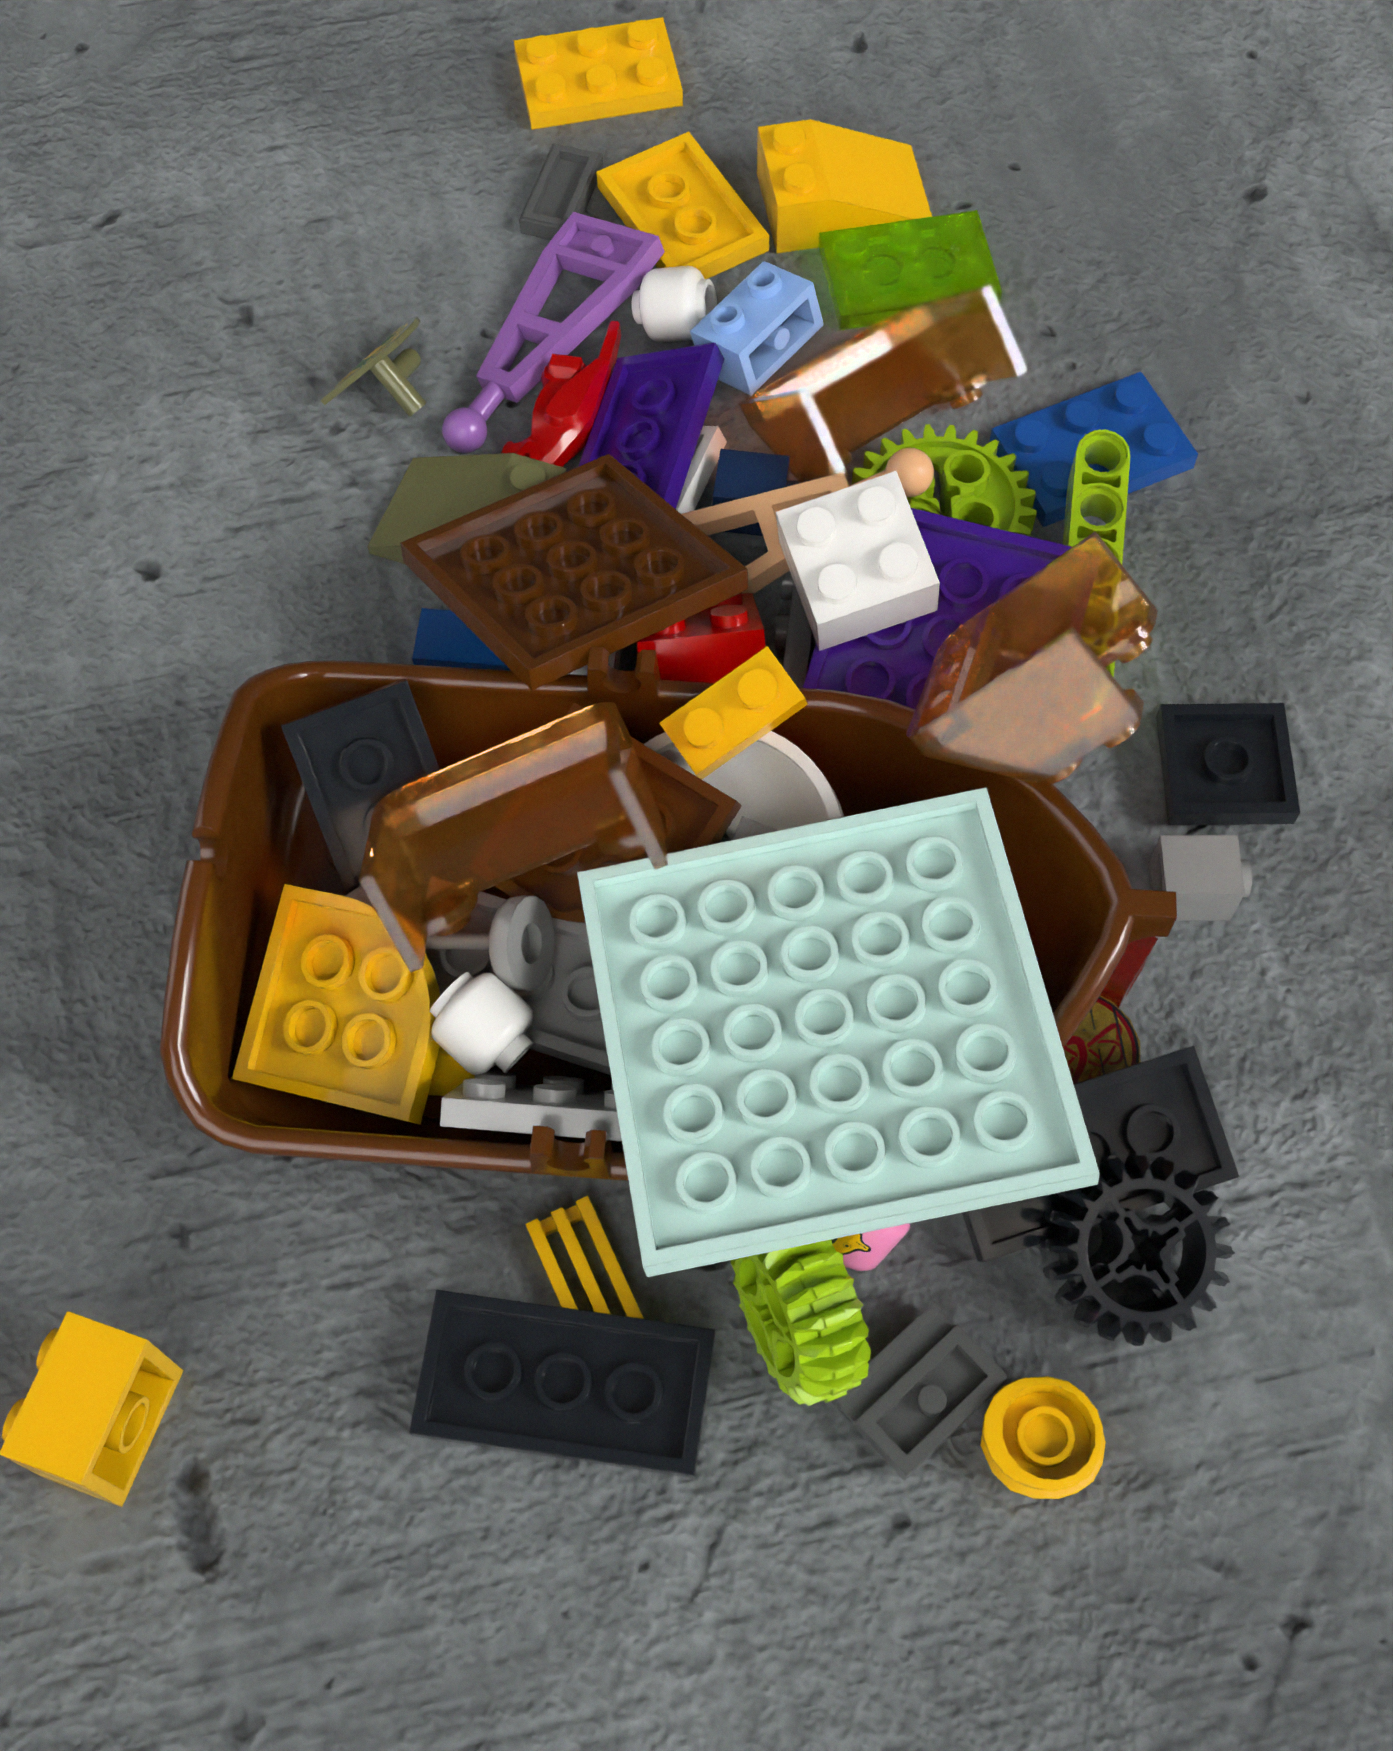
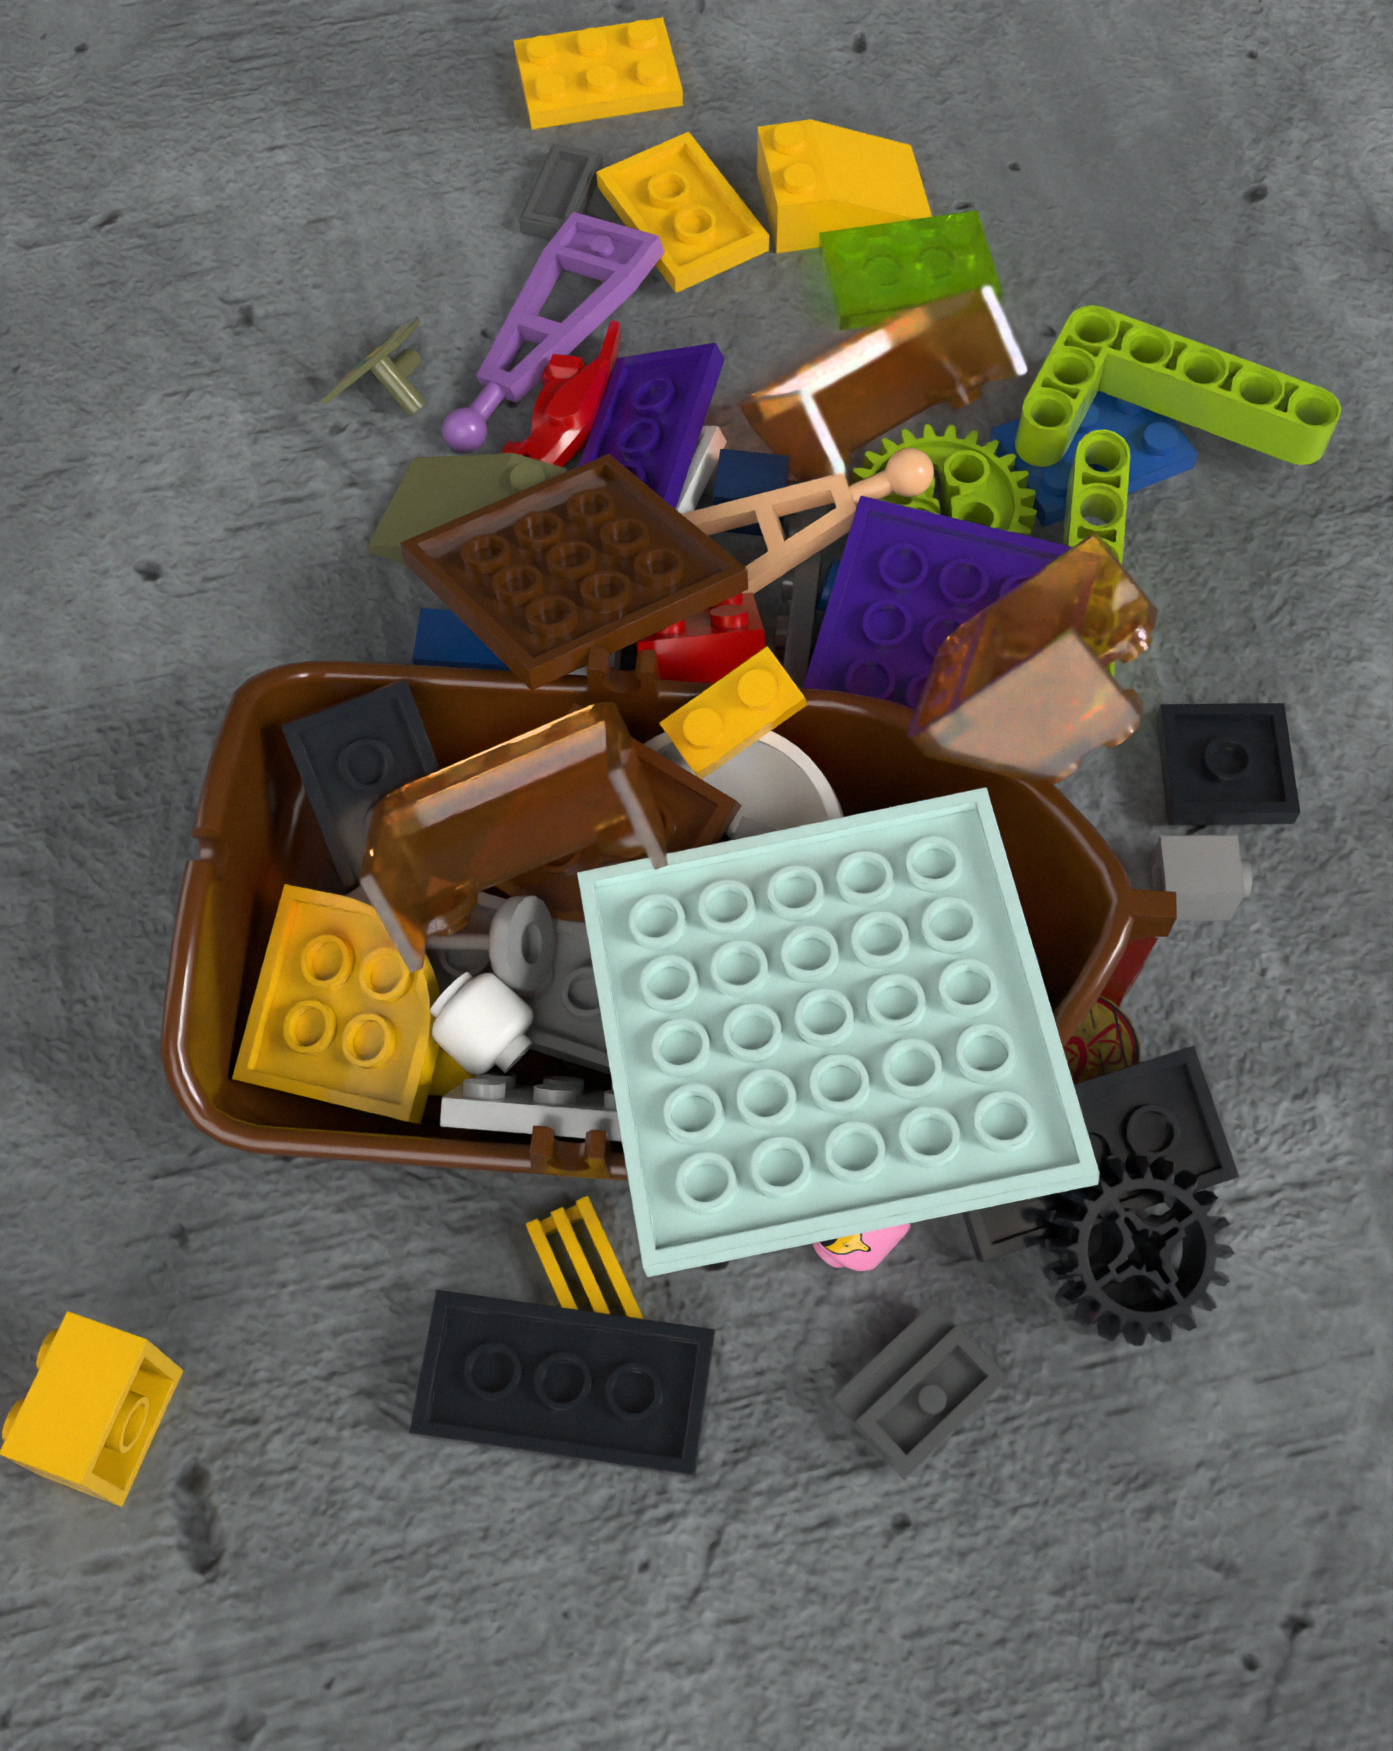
(672, 302): white head -> none
(760, 325): light blue brick -> none
(805, 1320): lime gear -> none
(858, 560): white brick -> none
(1043, 1438): yellow piece -> none
(1172, 378): none -> lime beam

